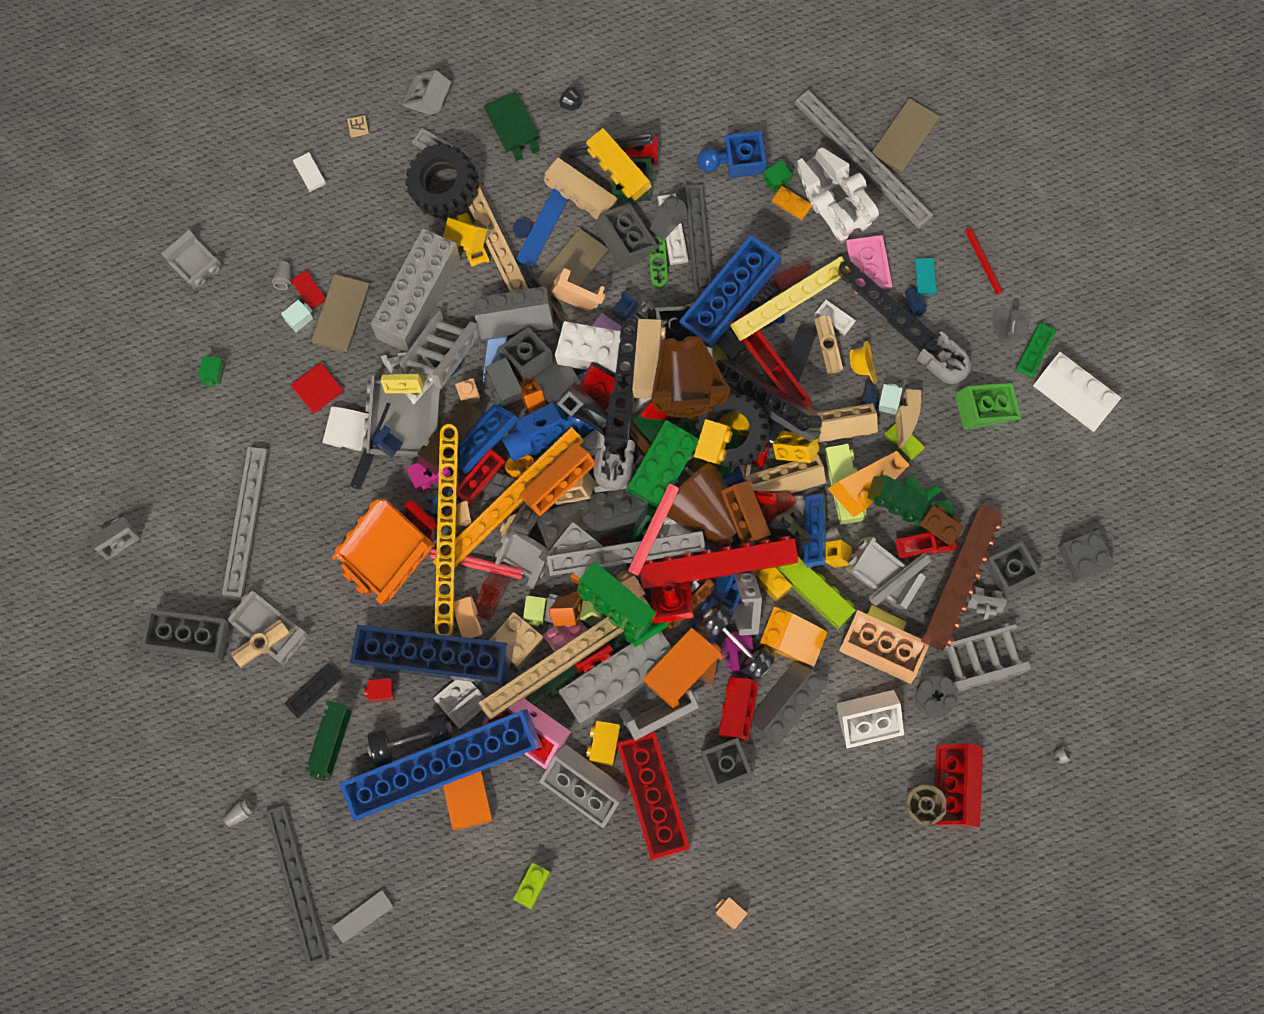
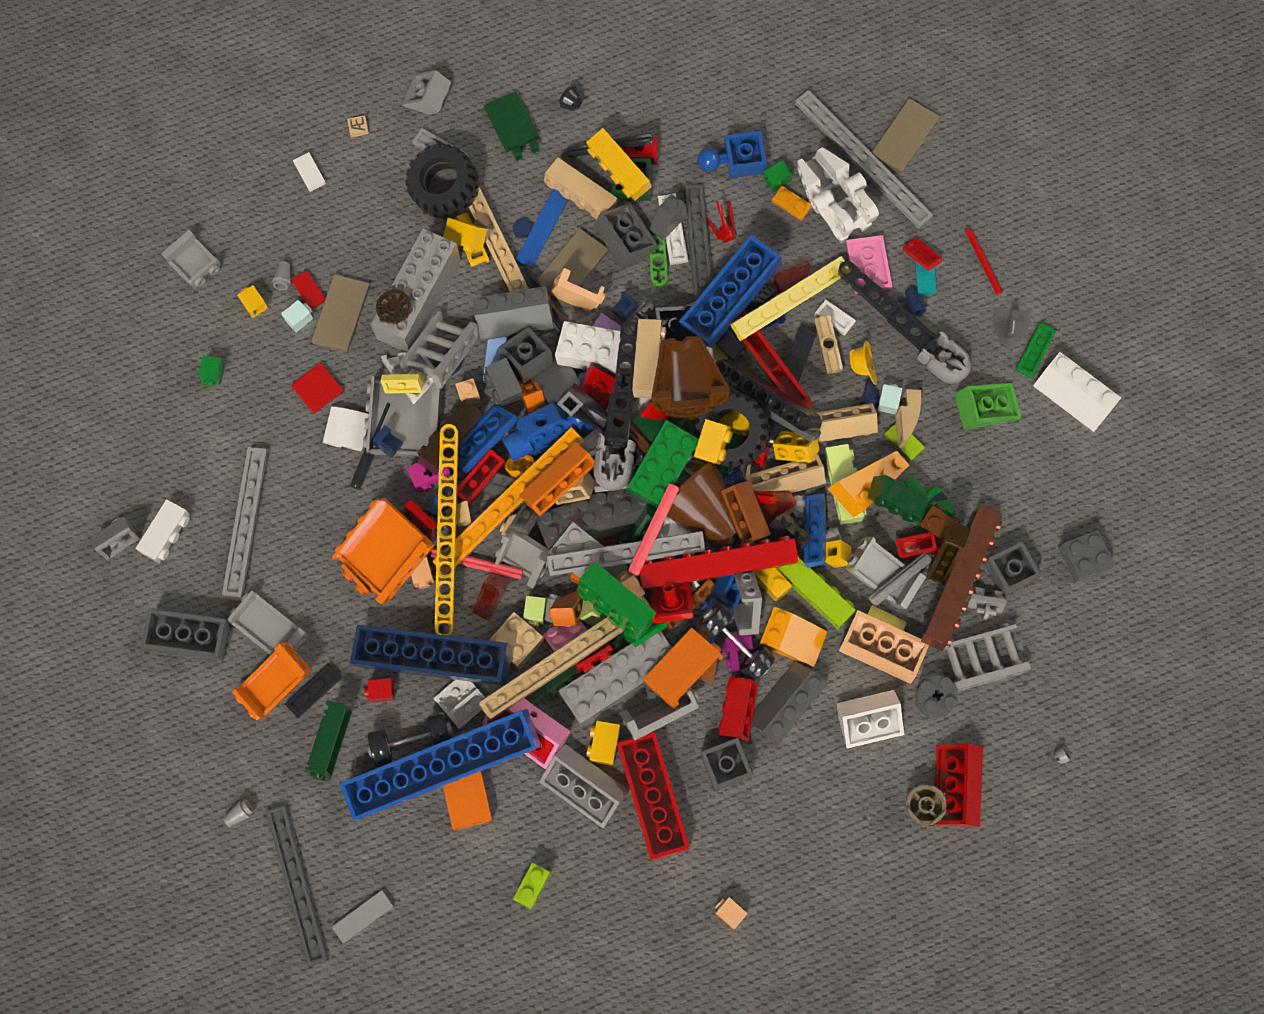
(163, 531): none -> white brick
(249, 651): tan piece -> none
(252, 301): none -> yellow brick
(272, 681): none -> orange panel
(393, 306): none -> dark brown wheel
(422, 575): none -> light nougat brick
(466, 617): light nougat slope -> none
(727, 232): none -> red plant
(922, 254): none -> red tile
(948, 553): none -> dark brown brick

